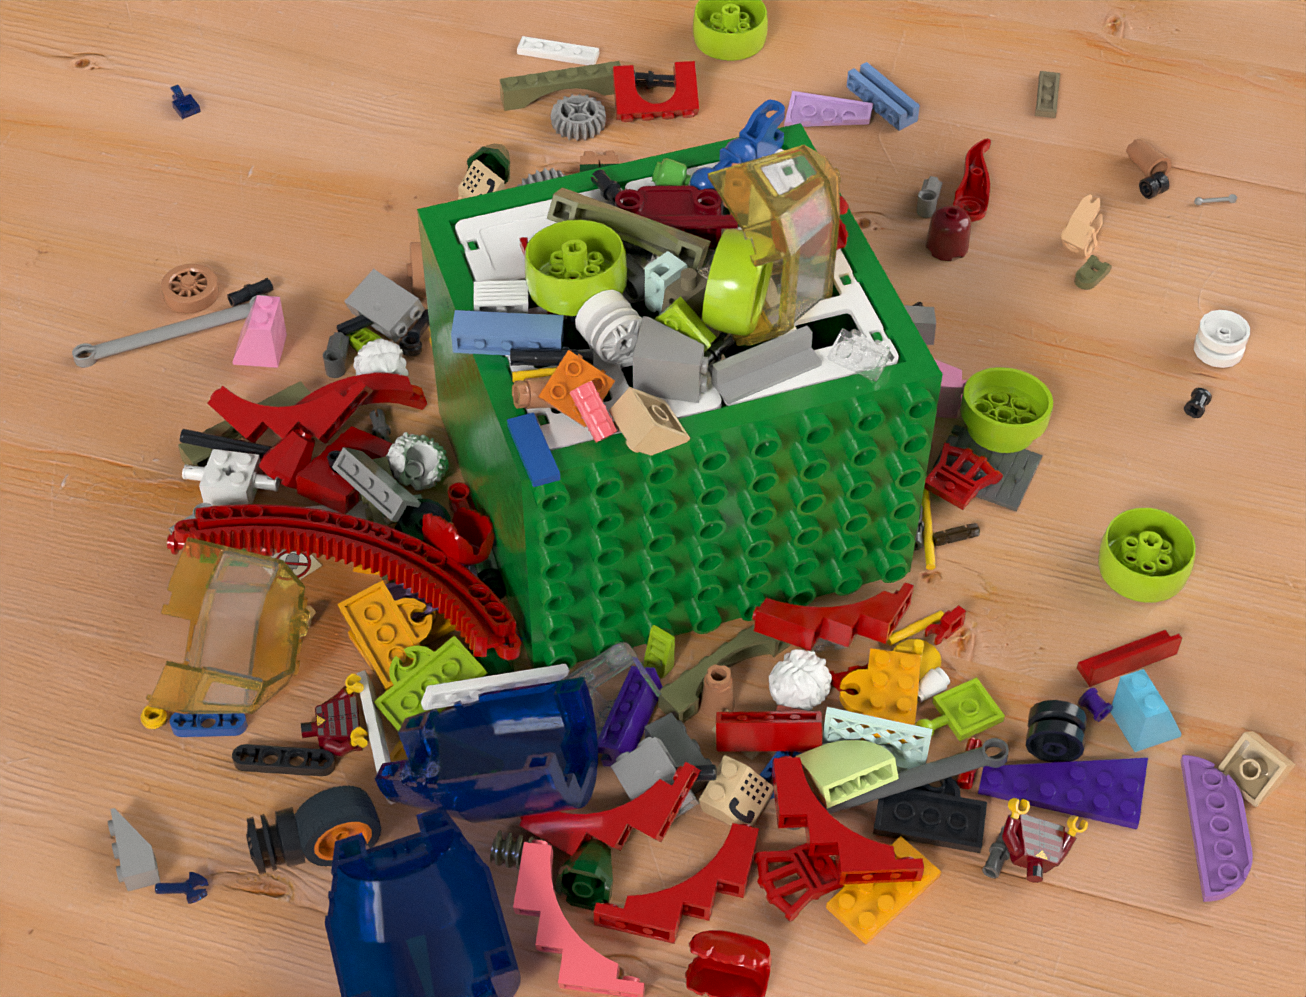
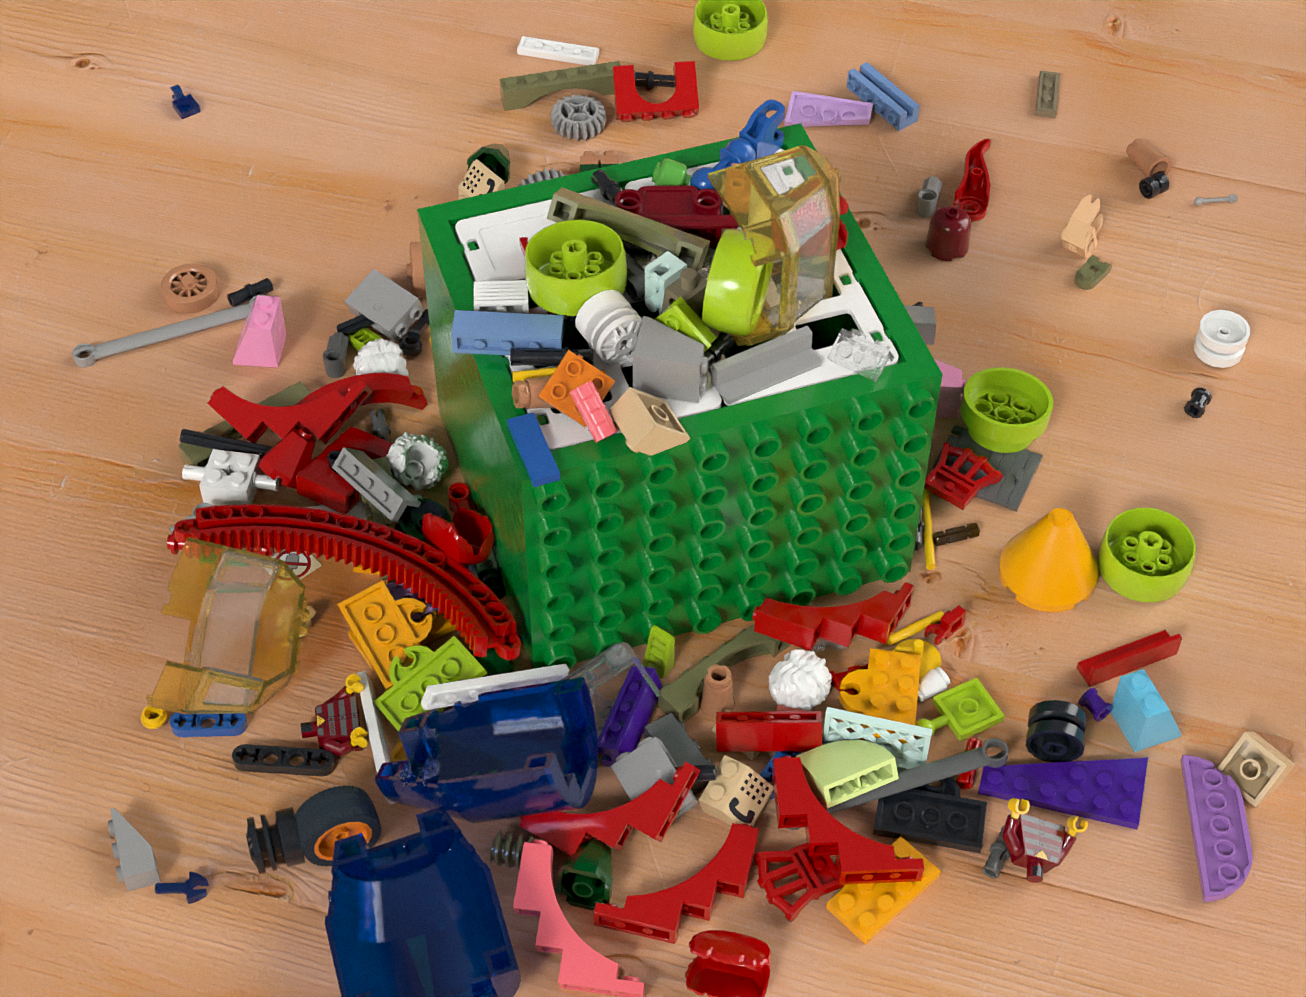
(1049, 564): none -> light orange cone

